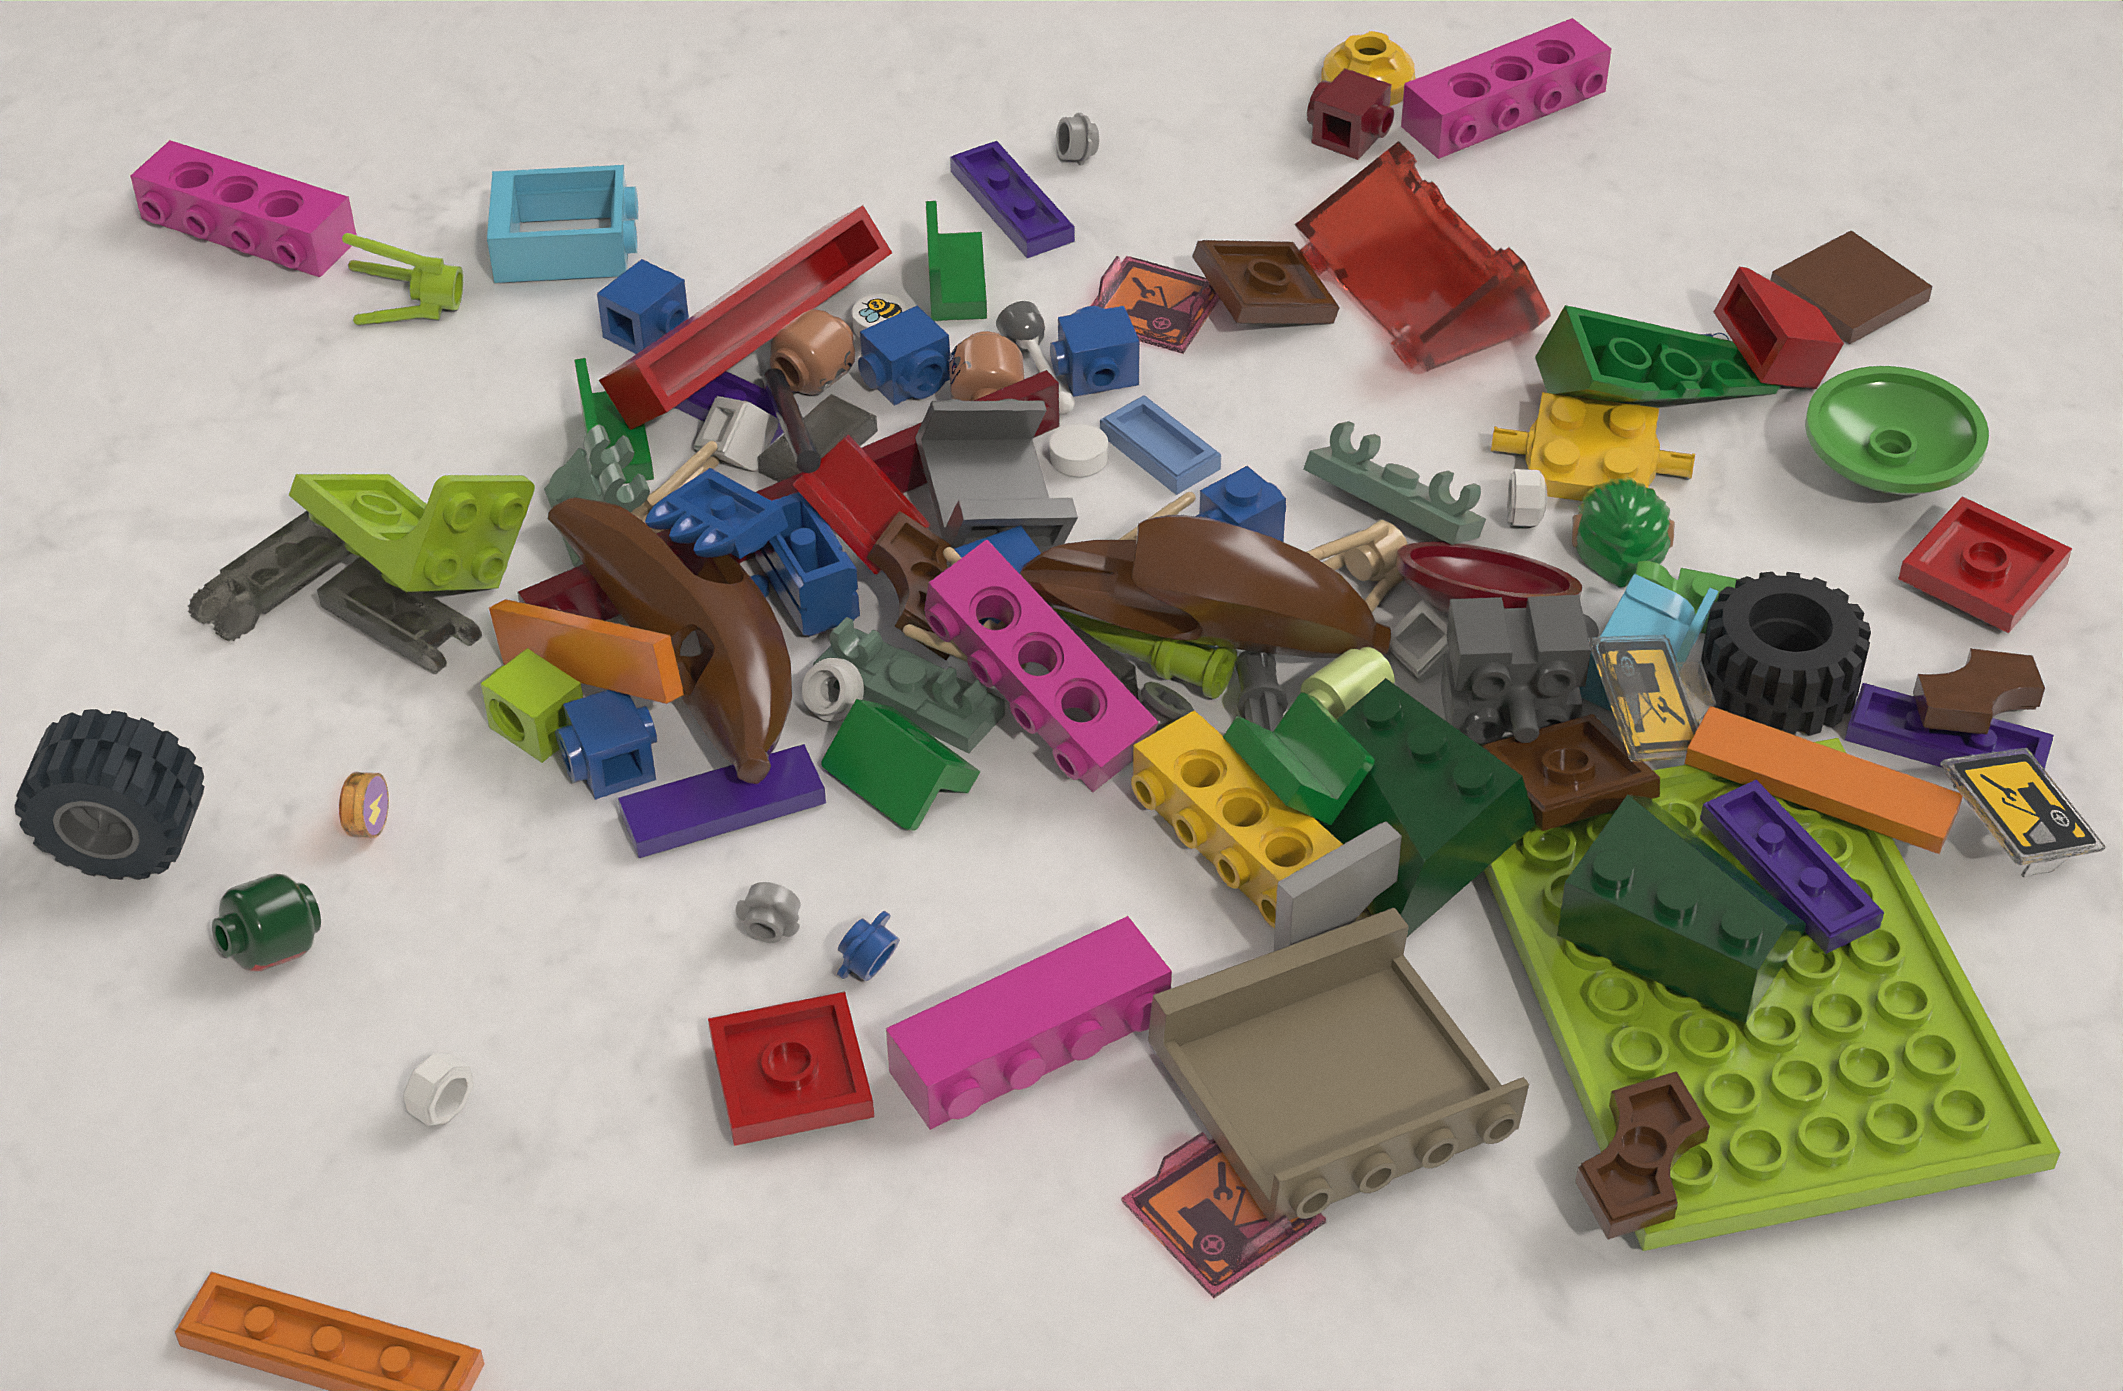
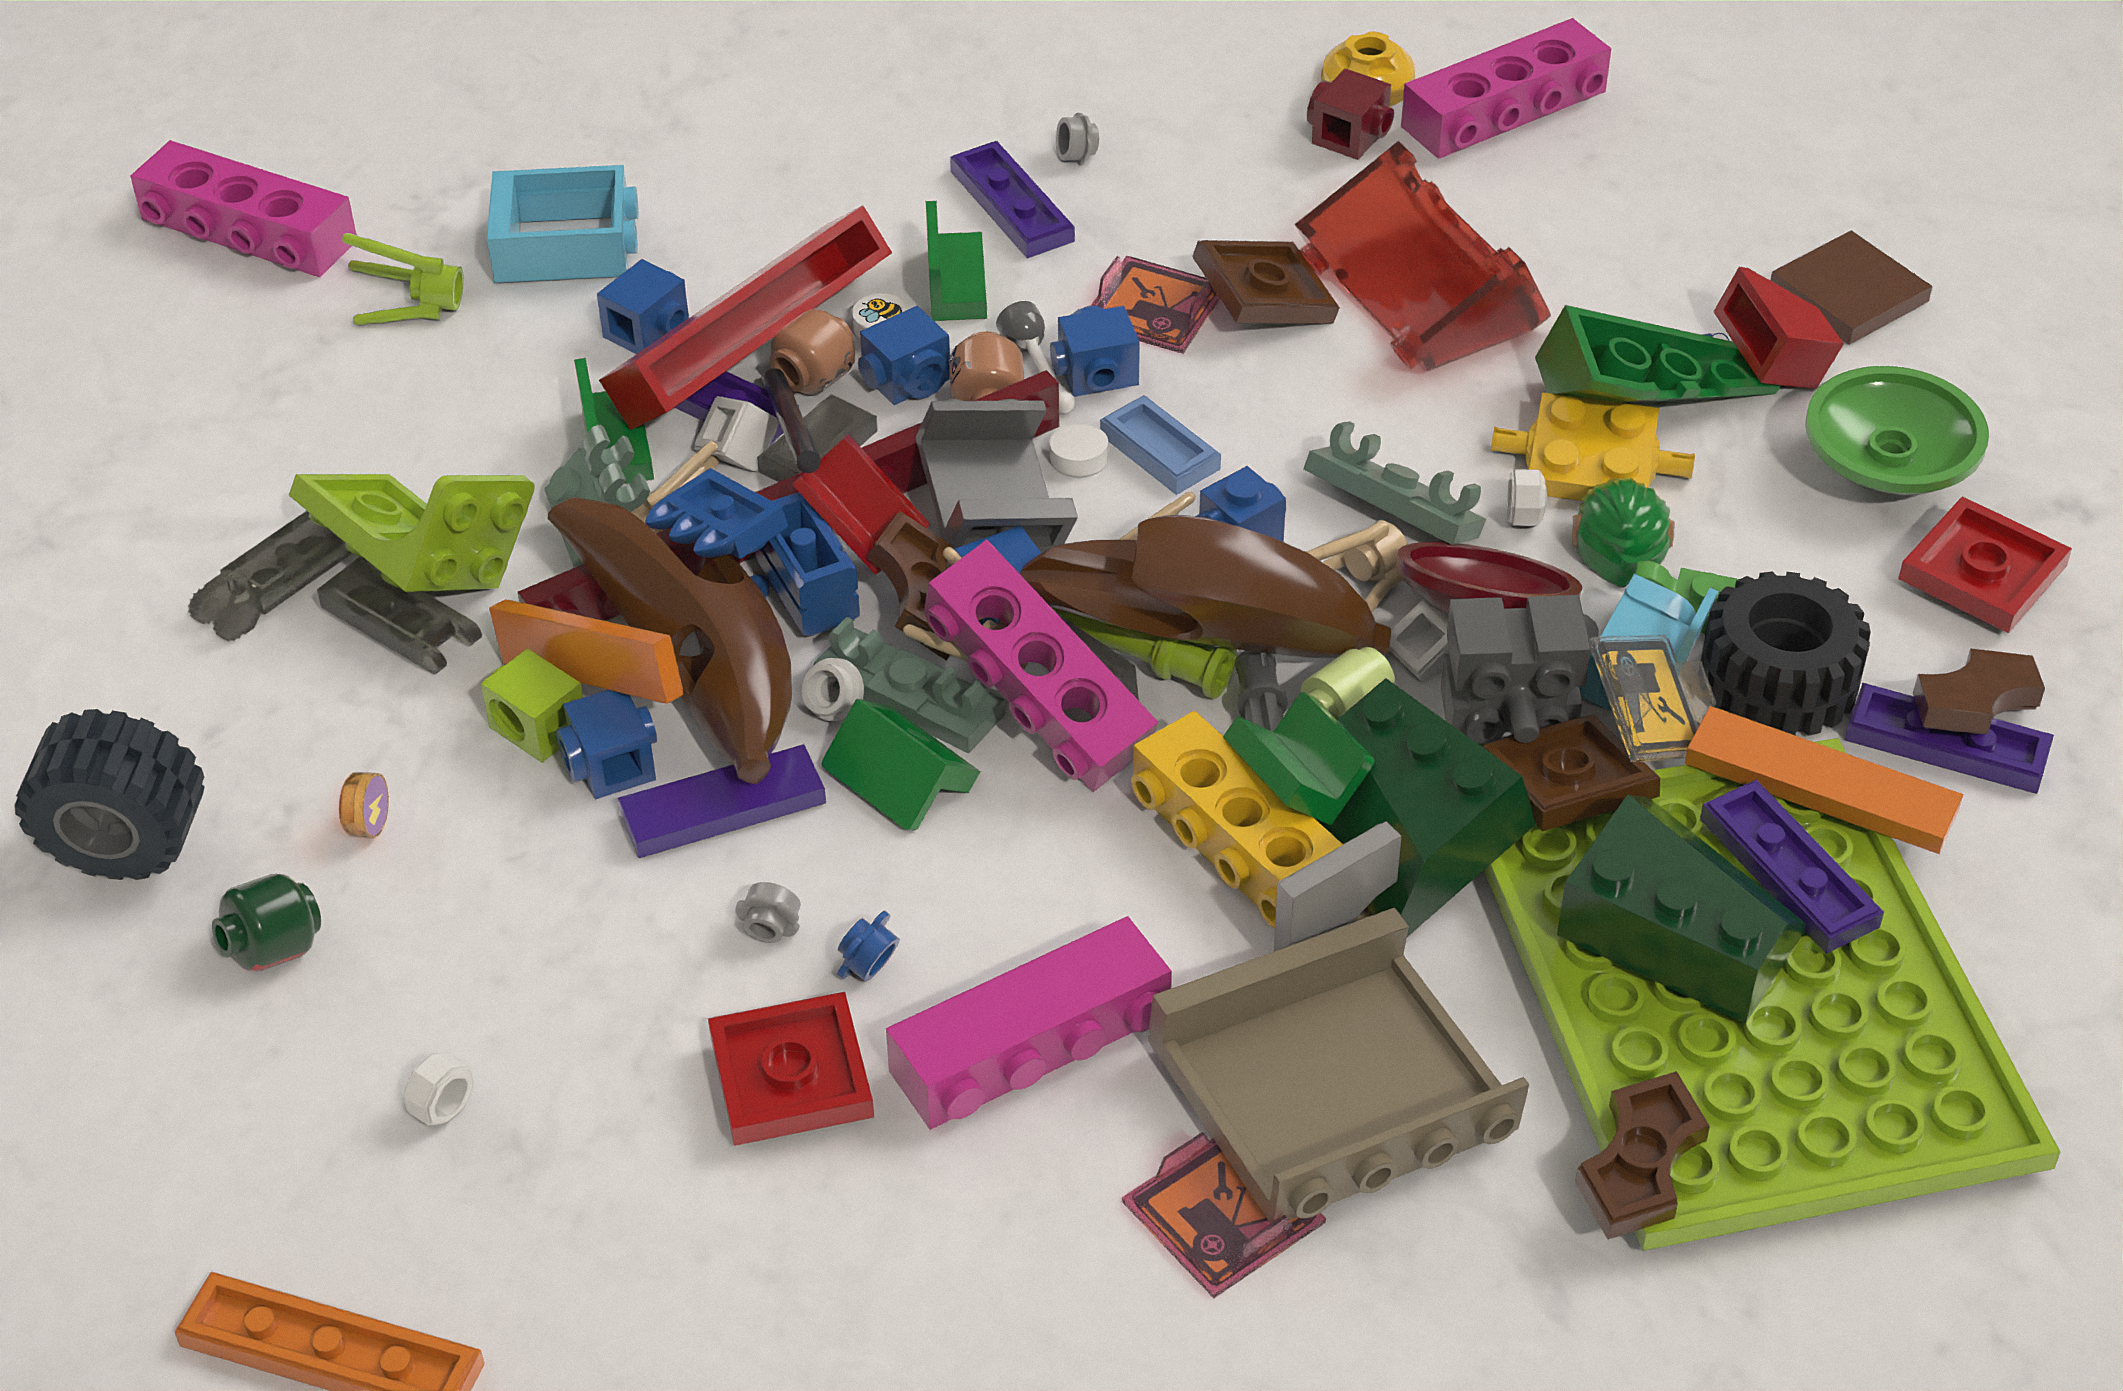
(1164, 704): dark grey bush -> none
(2022, 808): piece -> none

